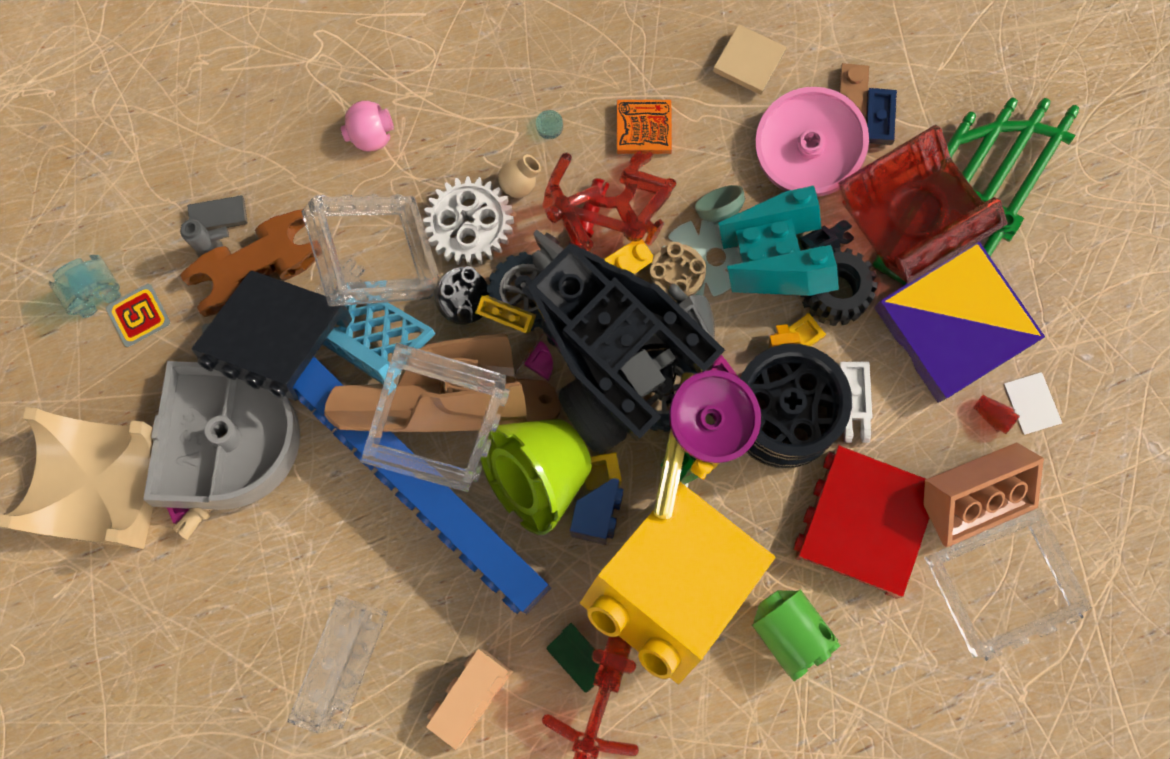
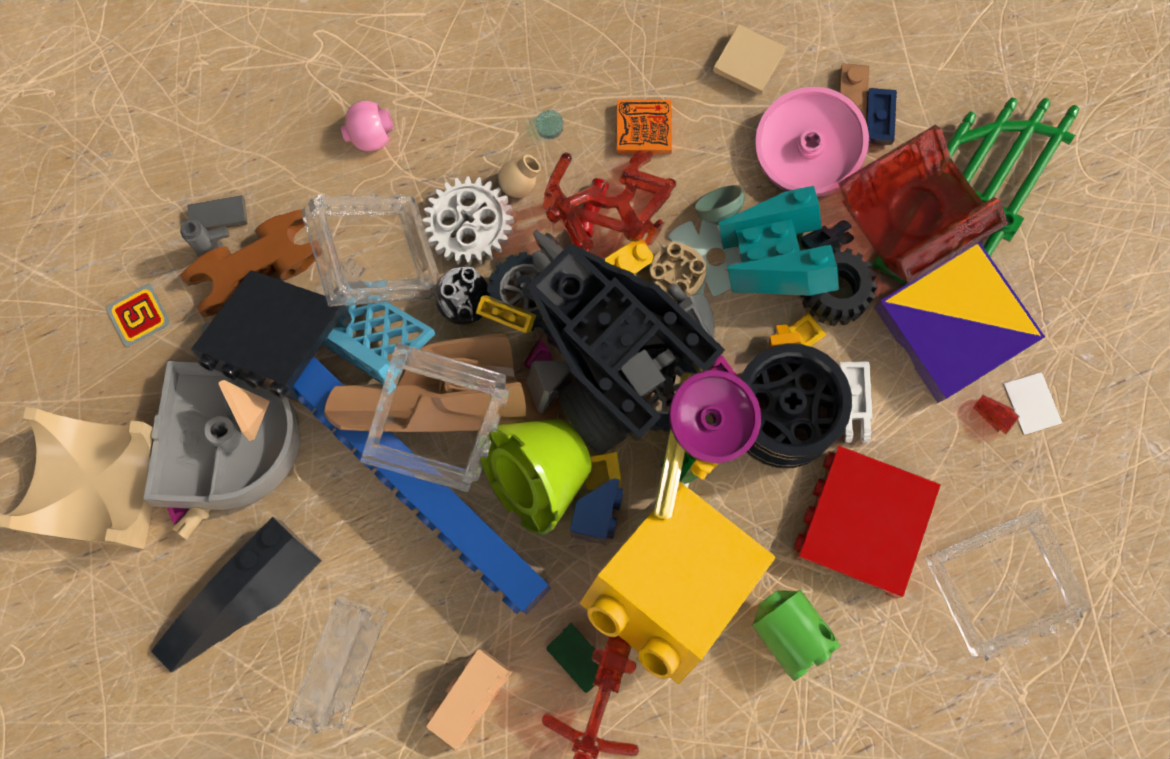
(85, 286): clear light blue brick -> none
(243, 589): none -> black wedge
(246, 408): none -> light nougat slope
(546, 381): none -> light grey slope
(983, 493): nougat slope -> none

